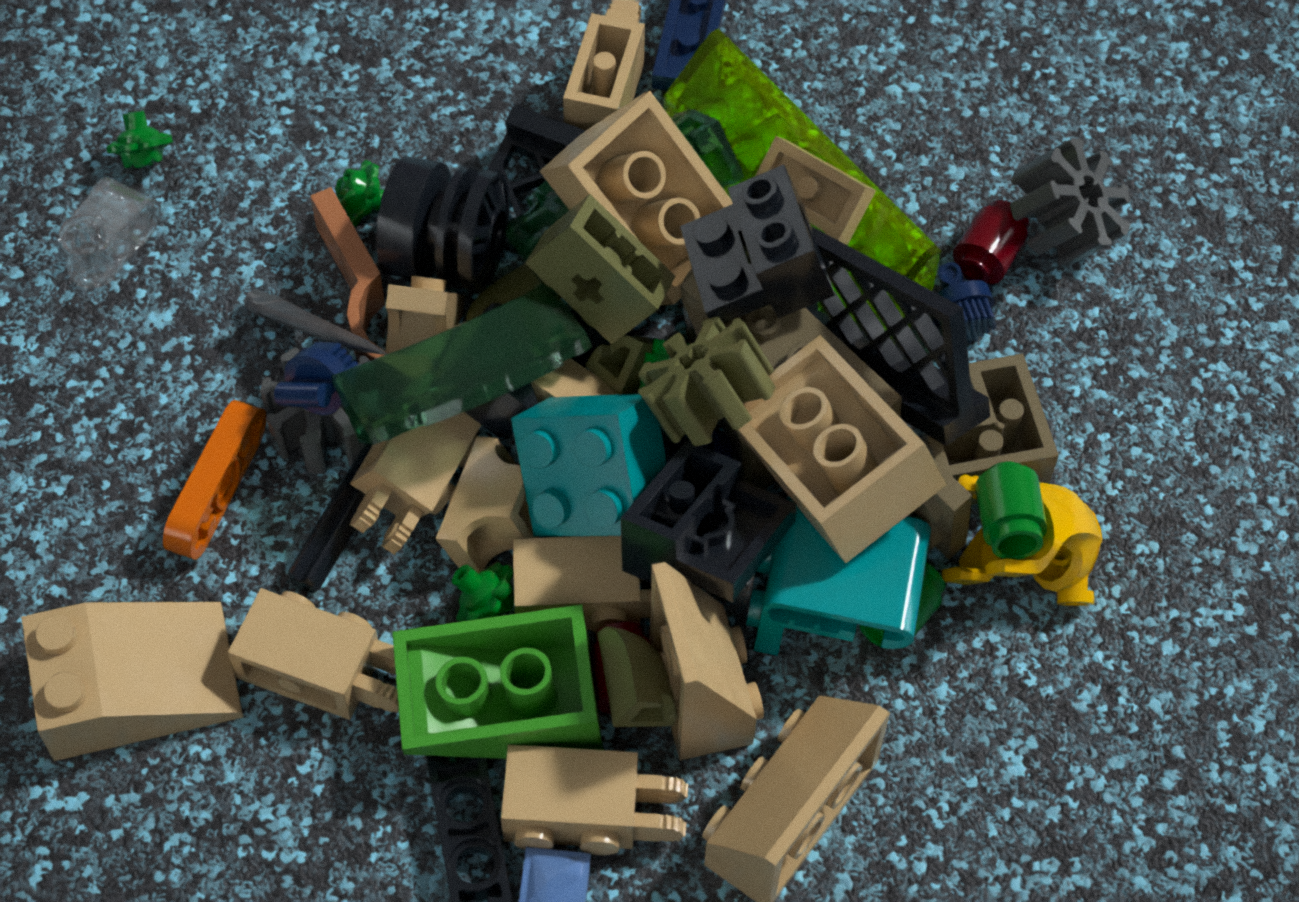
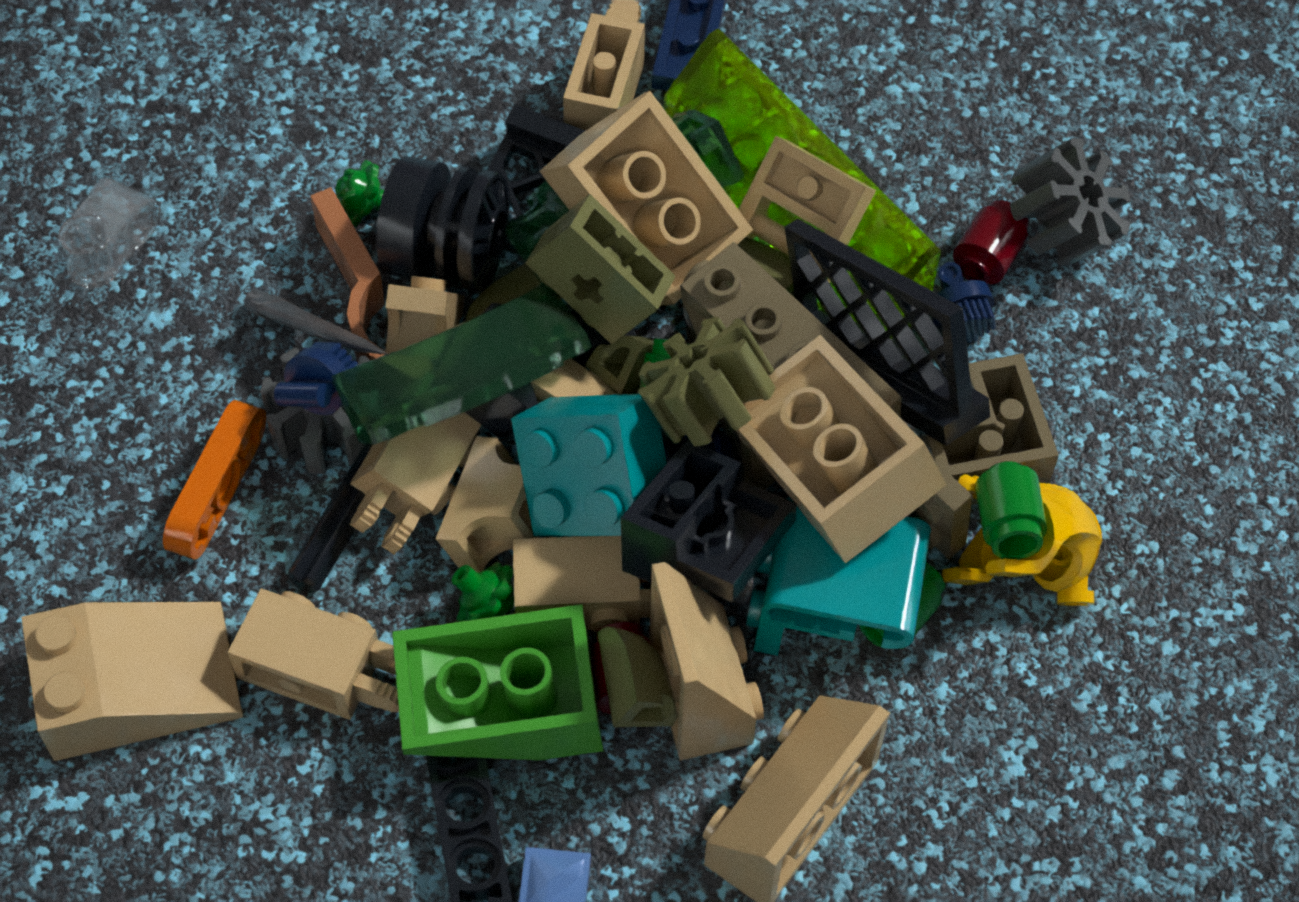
(138, 142): green plant -> none
(584, 800): tan hinge -> none
(780, 243): black brick -> none

